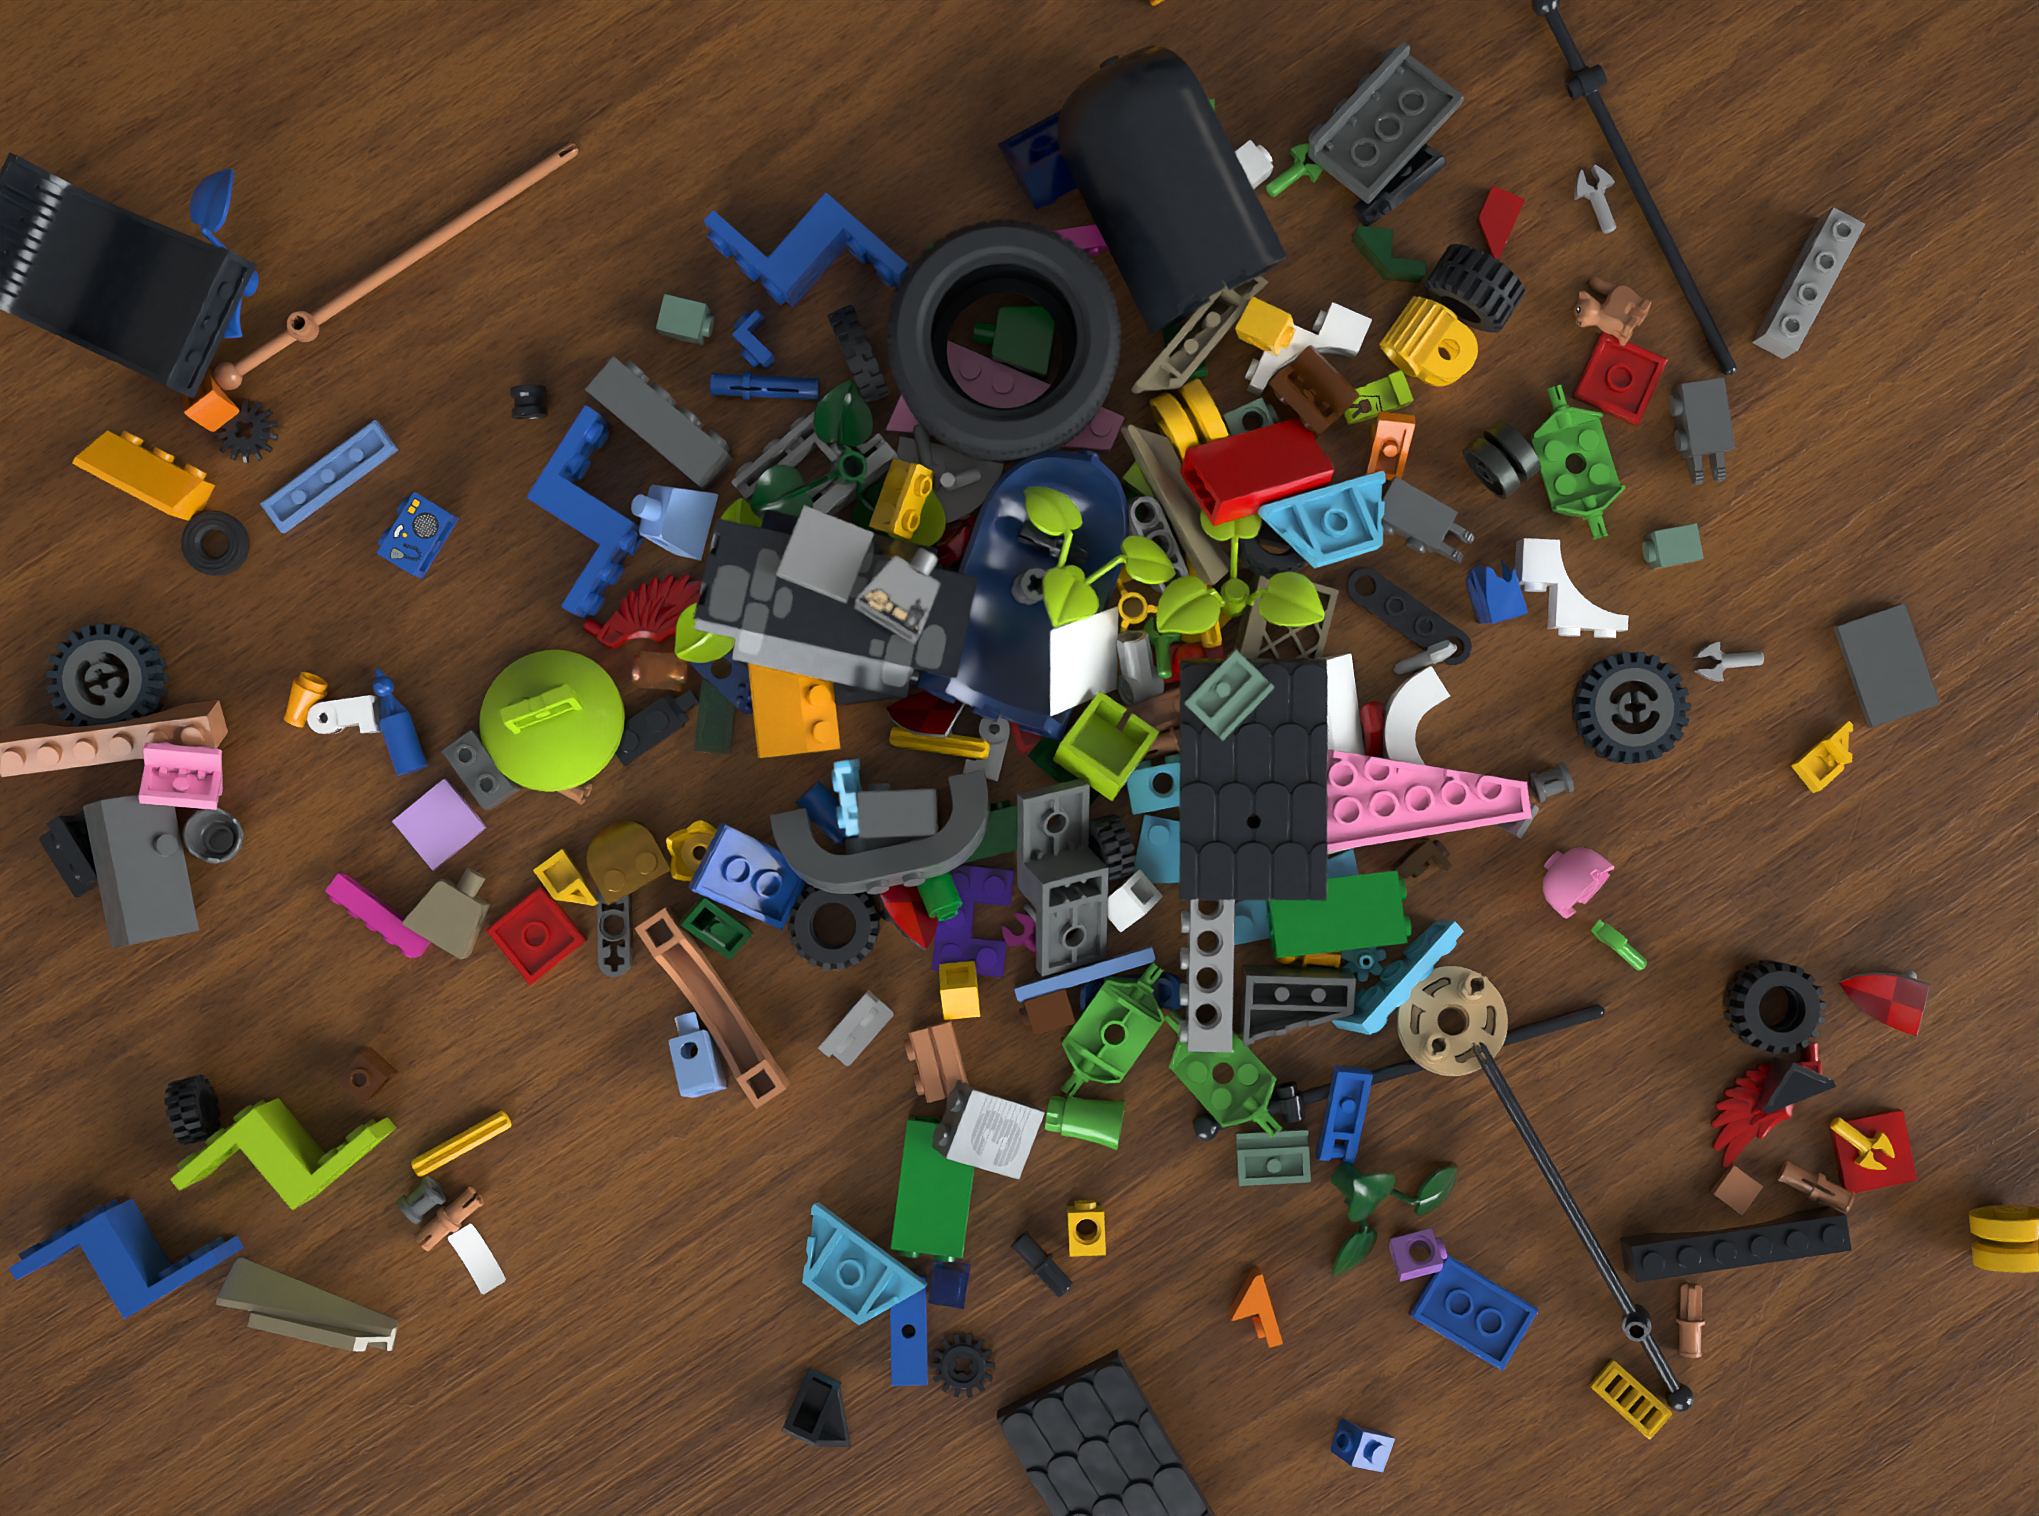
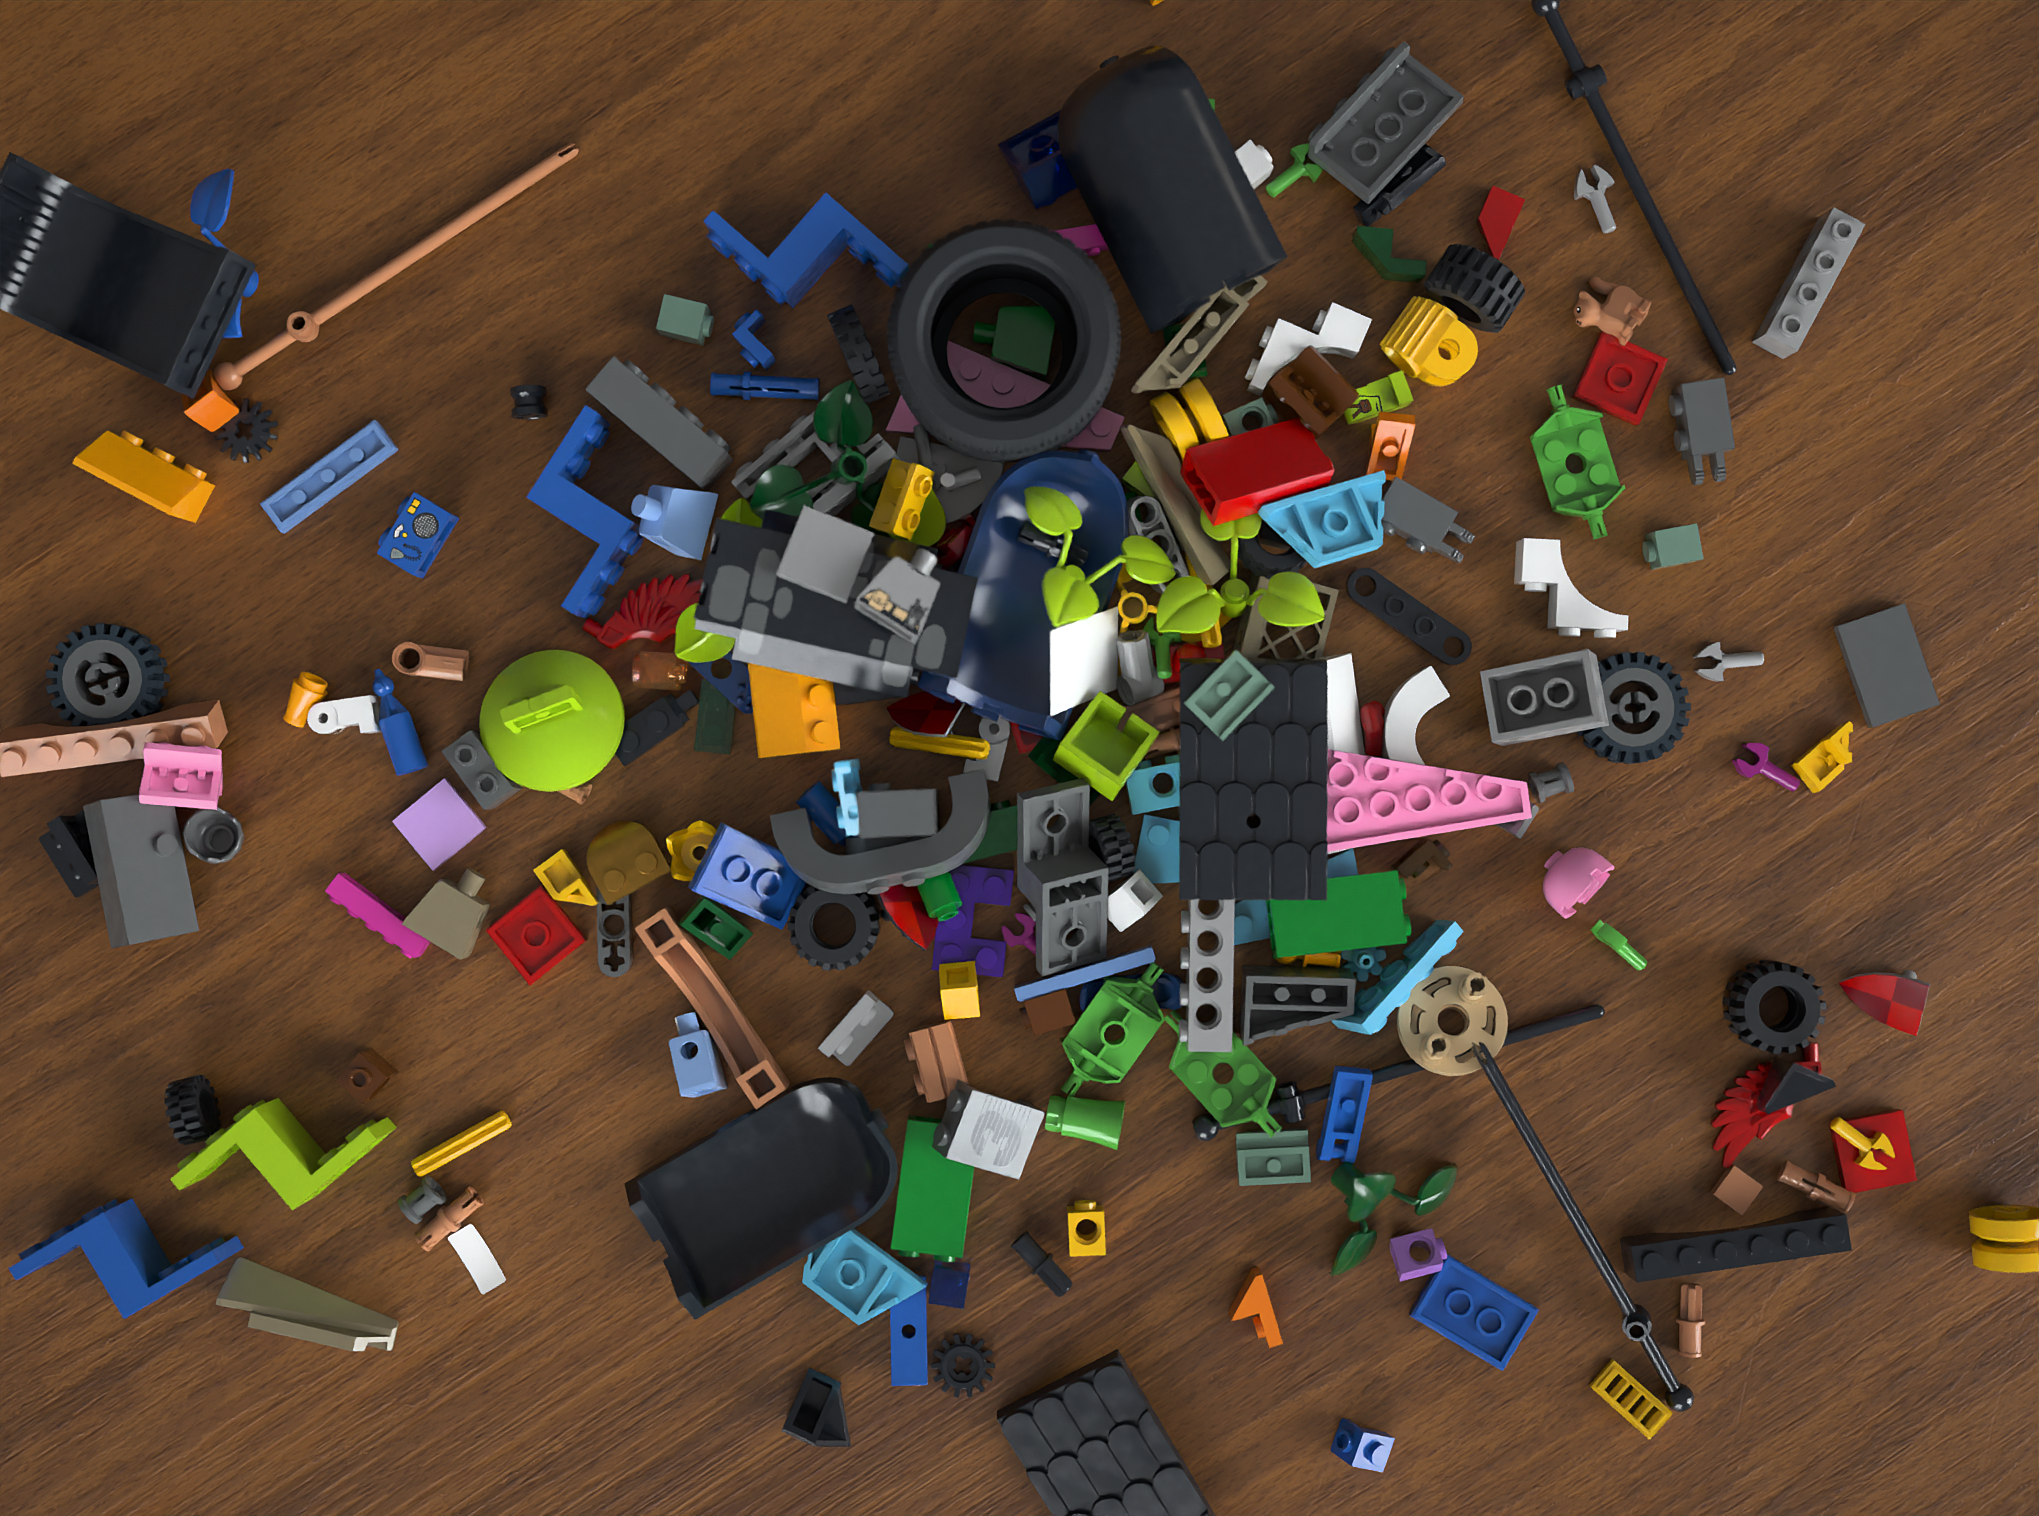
(193, 538): black tyre -> none
(434, 661): none -> nougat piece
(766, 1190): none -> black panel
(1020, 591): dark grey bush -> none
(1265, 327): yellow brick -> none
(1434, 654): light grey piece -> none
(1495, 597): blue piece -> none
(1501, 459): pearl dark grey wheel -> none
(1544, 698): none -> light grey brick
(1763, 766): none -> magenta bar

